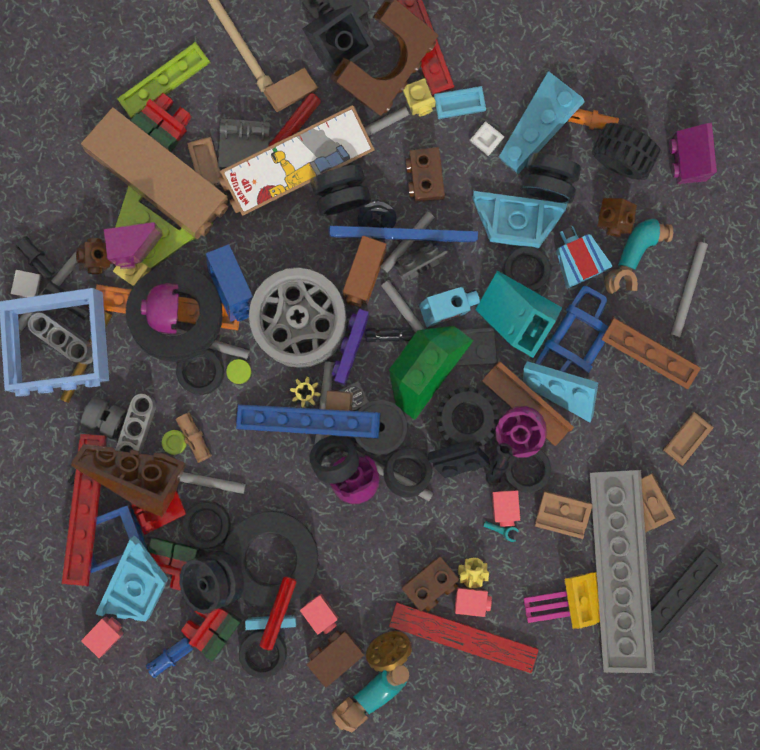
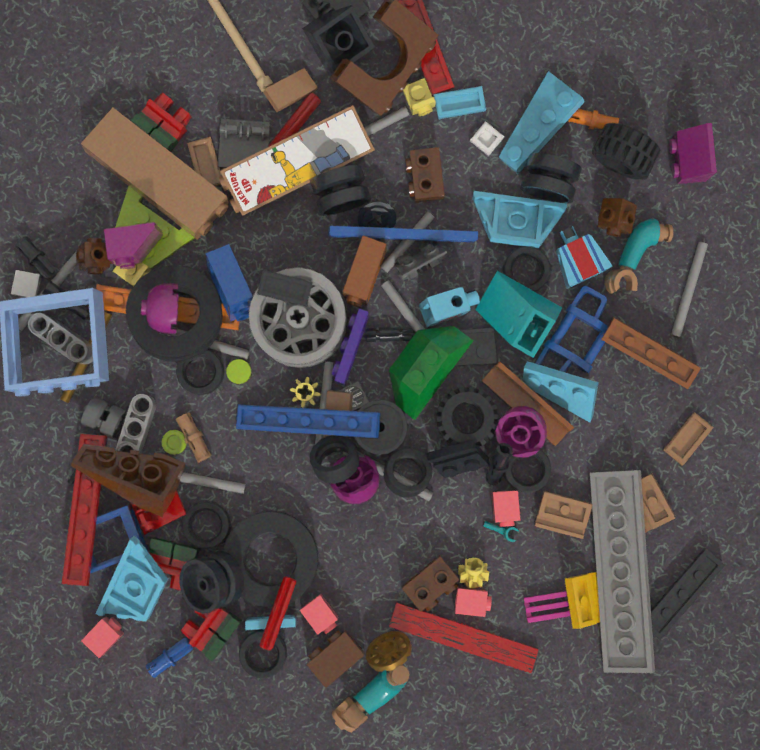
(164, 79): lime tile -> none
(284, 288): none -> black tile

